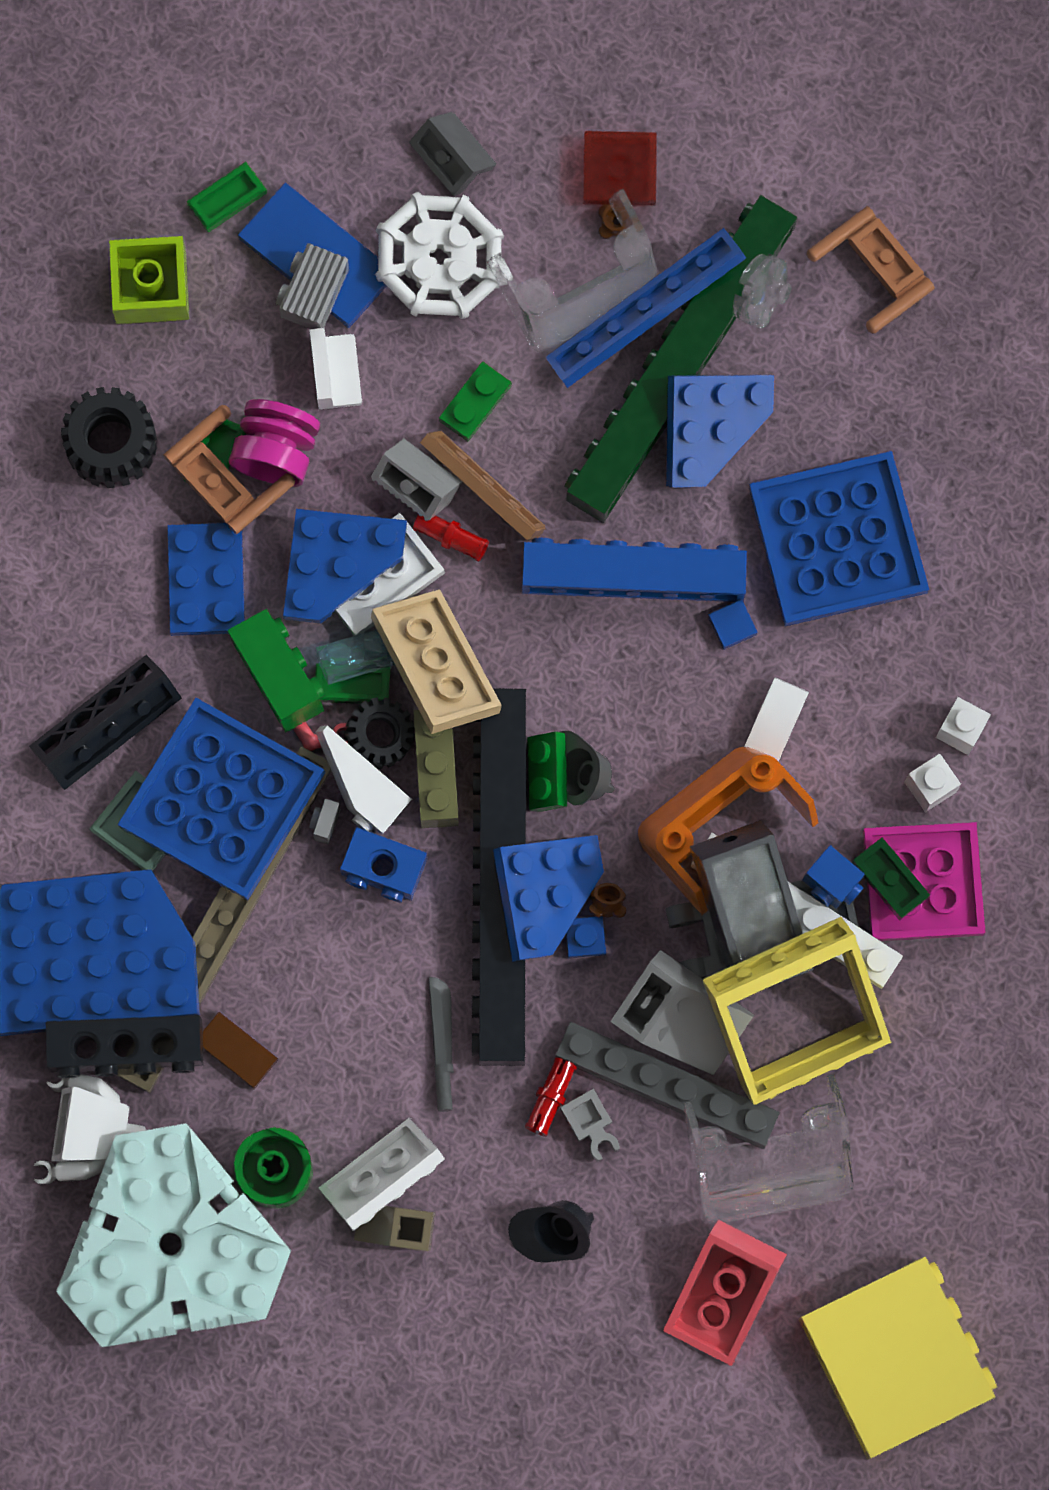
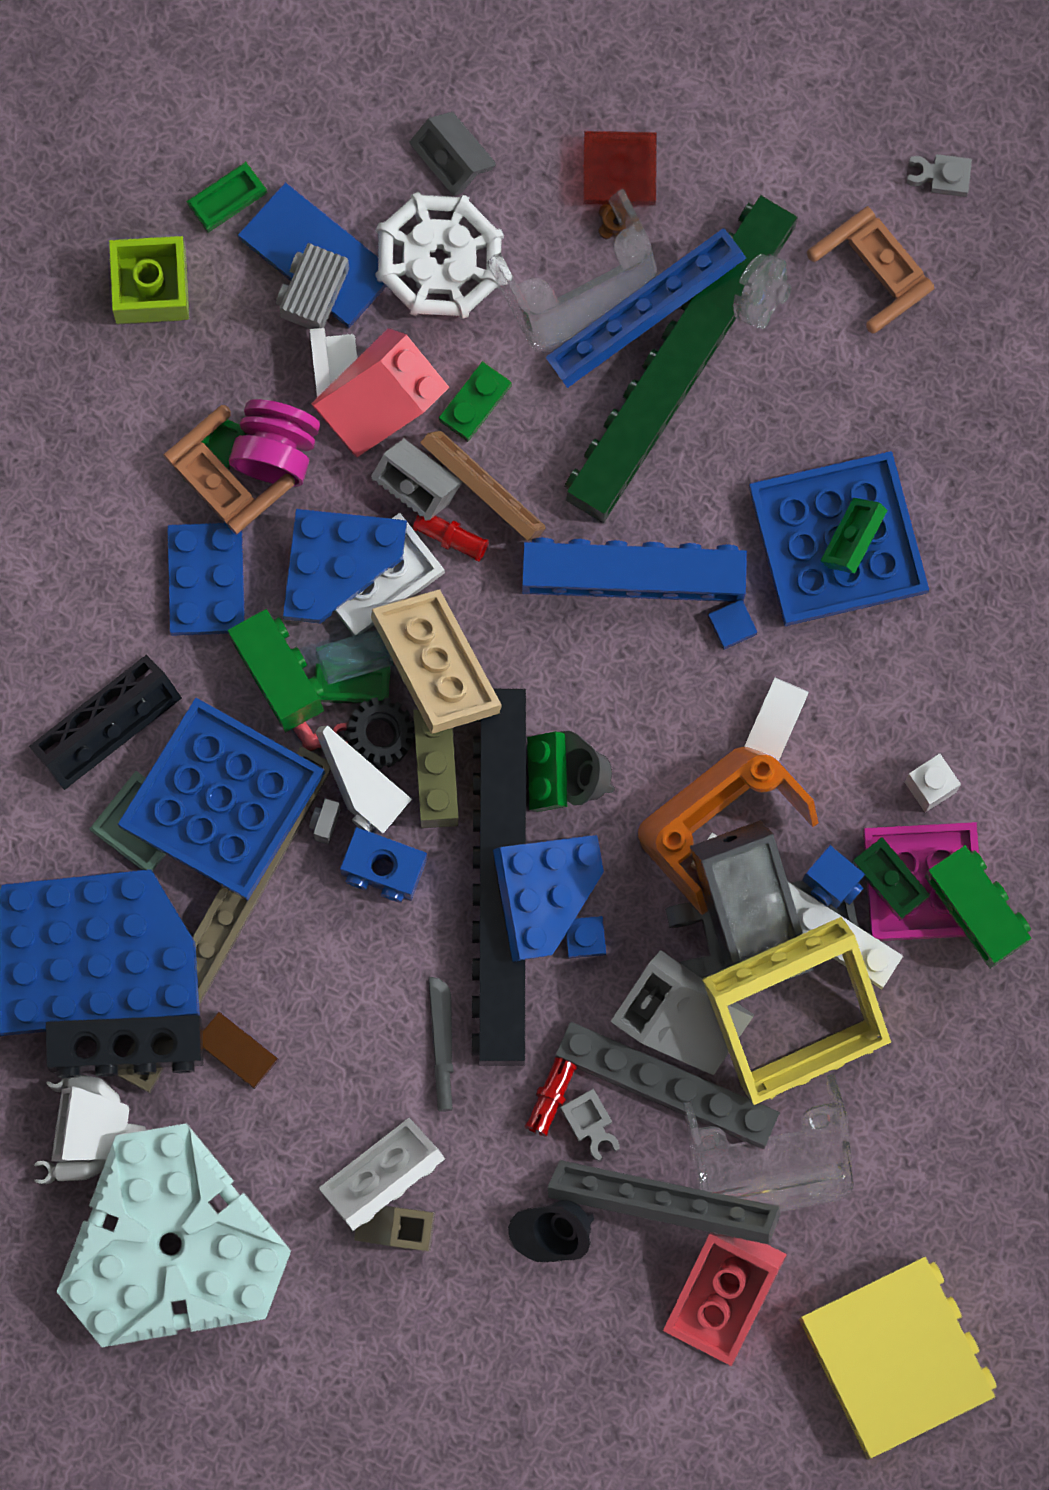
(119, 464): black tyre -> none
(266, 1147): green brick -> none
(380, 392): none -> coral slope
(607, 901): reddish brown plate -> none
(664, 1202): none -> dark grey plate
(711, 421): plate -> none
(854, 535): none -> green plate
(948, 174): none -> light grey plate
(963, 726): white brick -> none
(979, 906): none -> green brick

